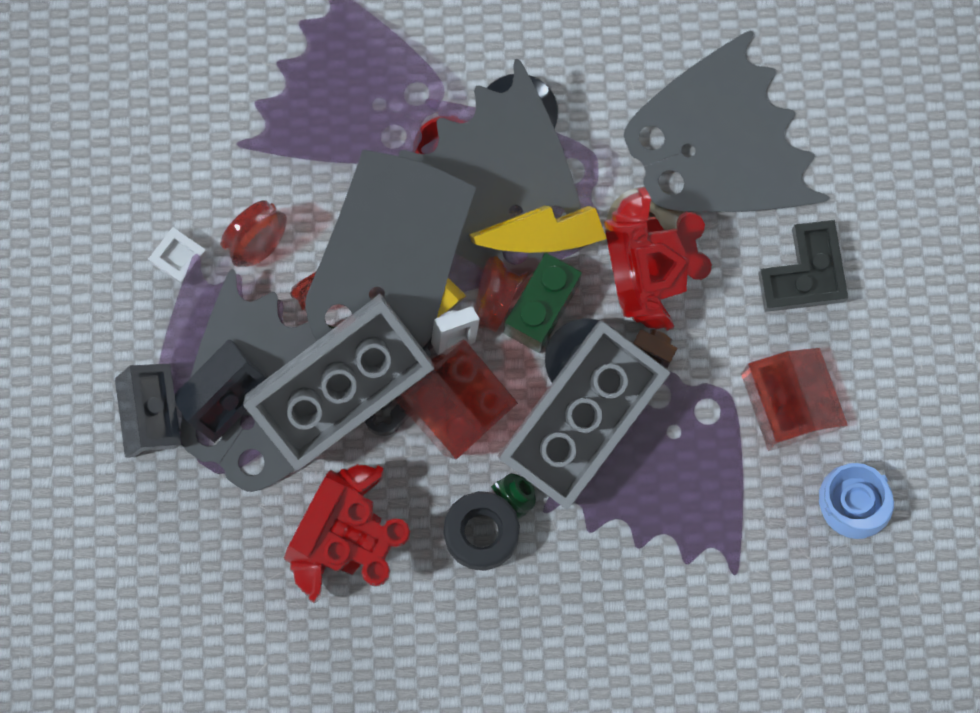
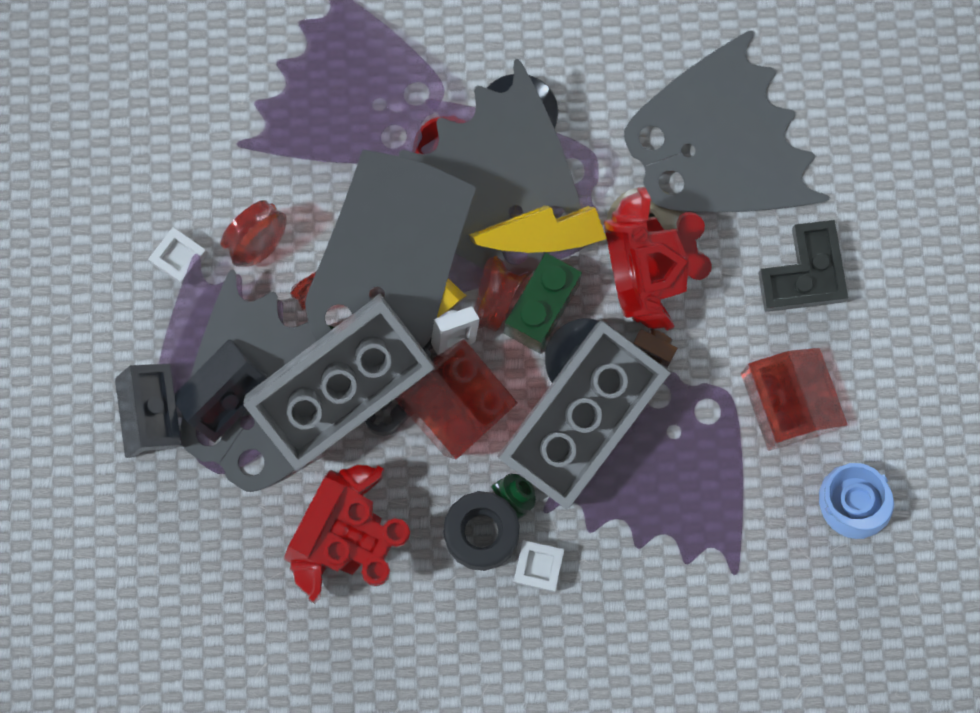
(538, 566): none -> white plate

